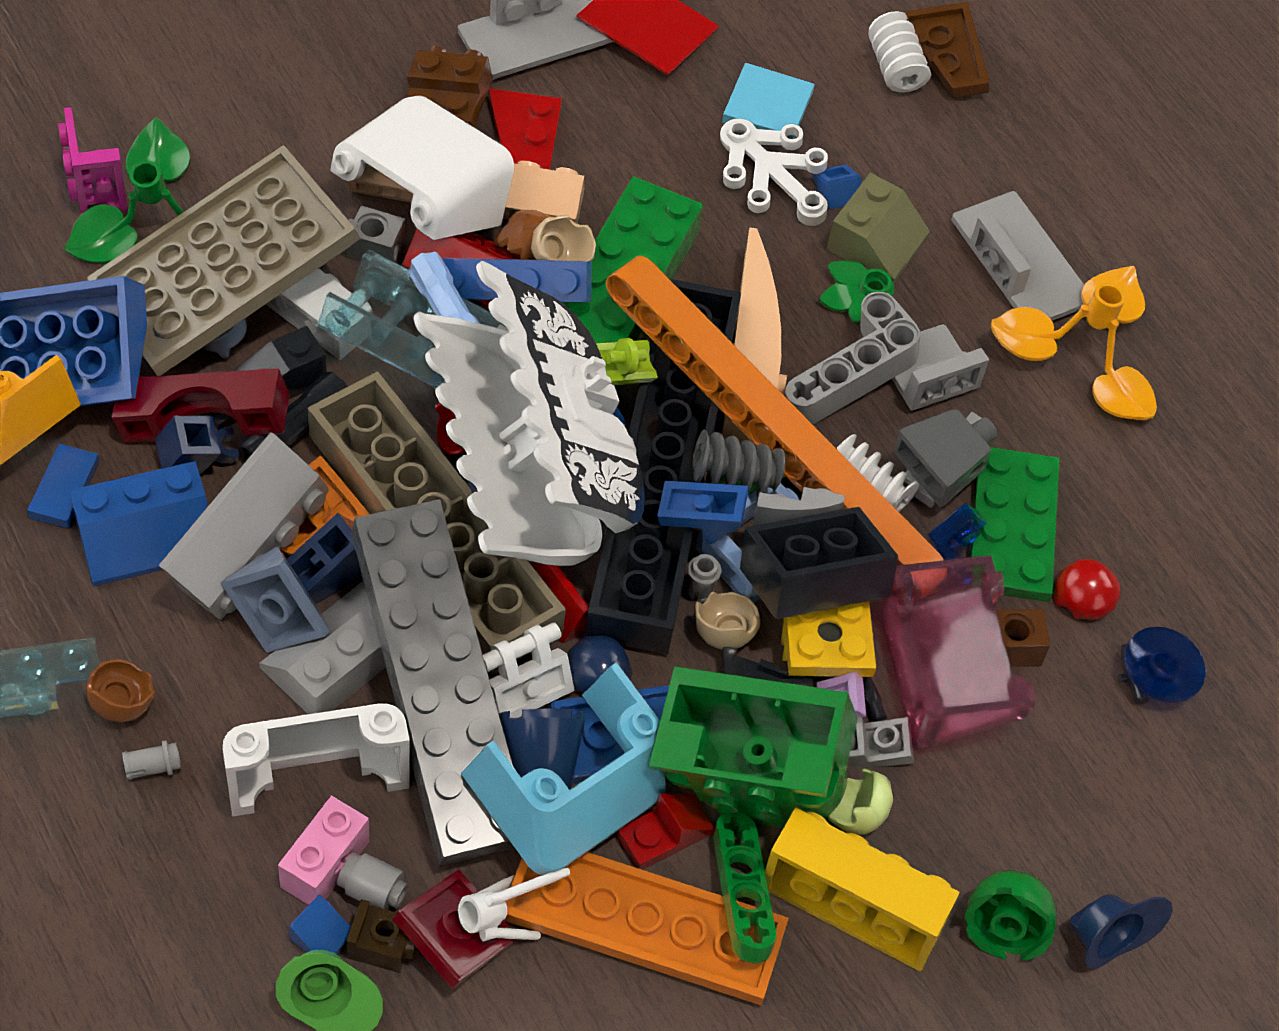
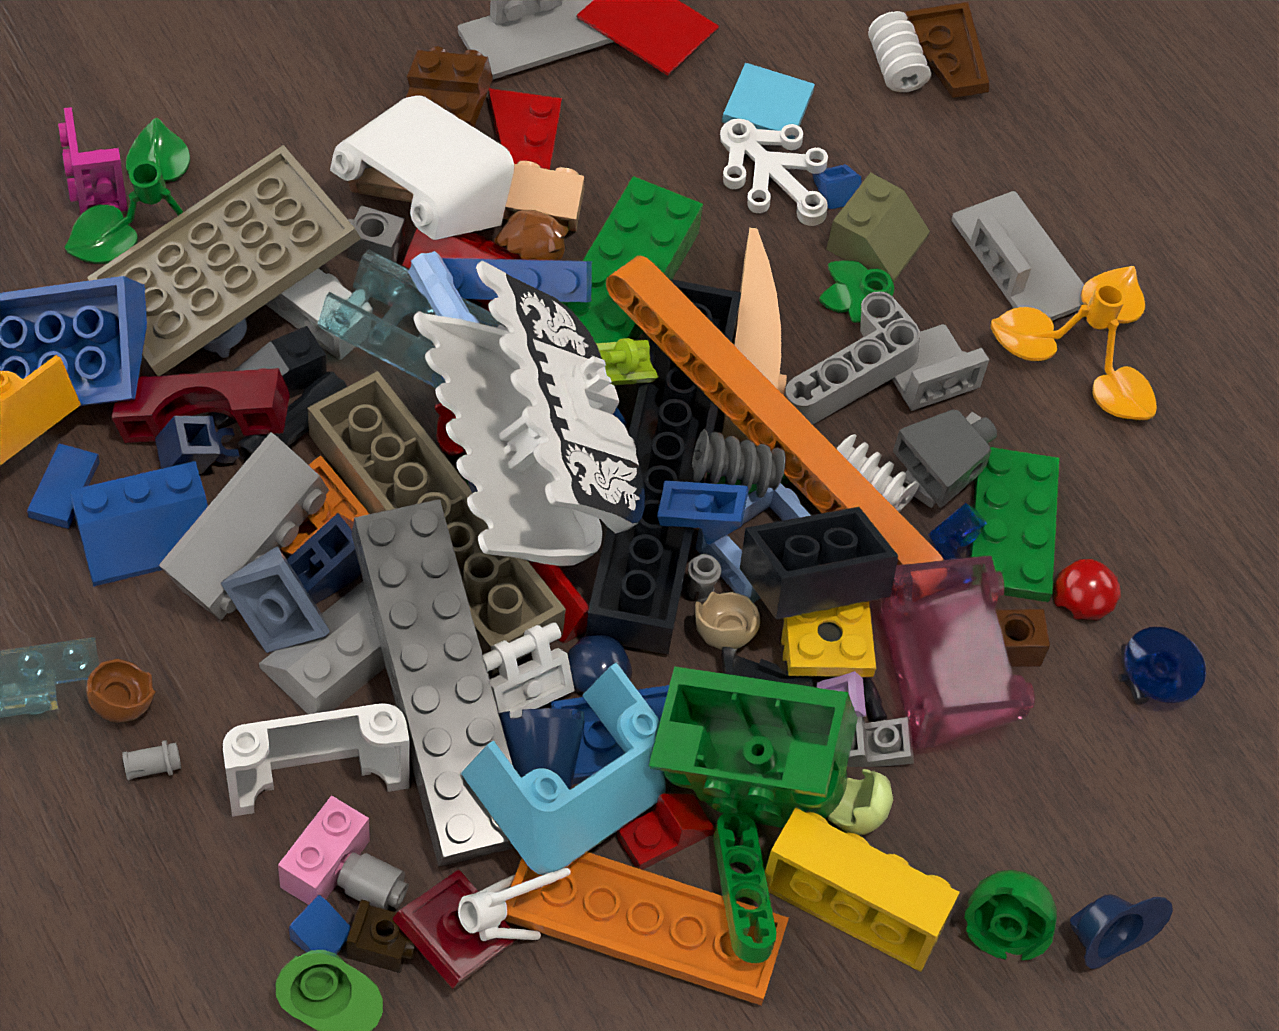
(563, 240): tan hair -> none
(780, 507): light grey slope -> none

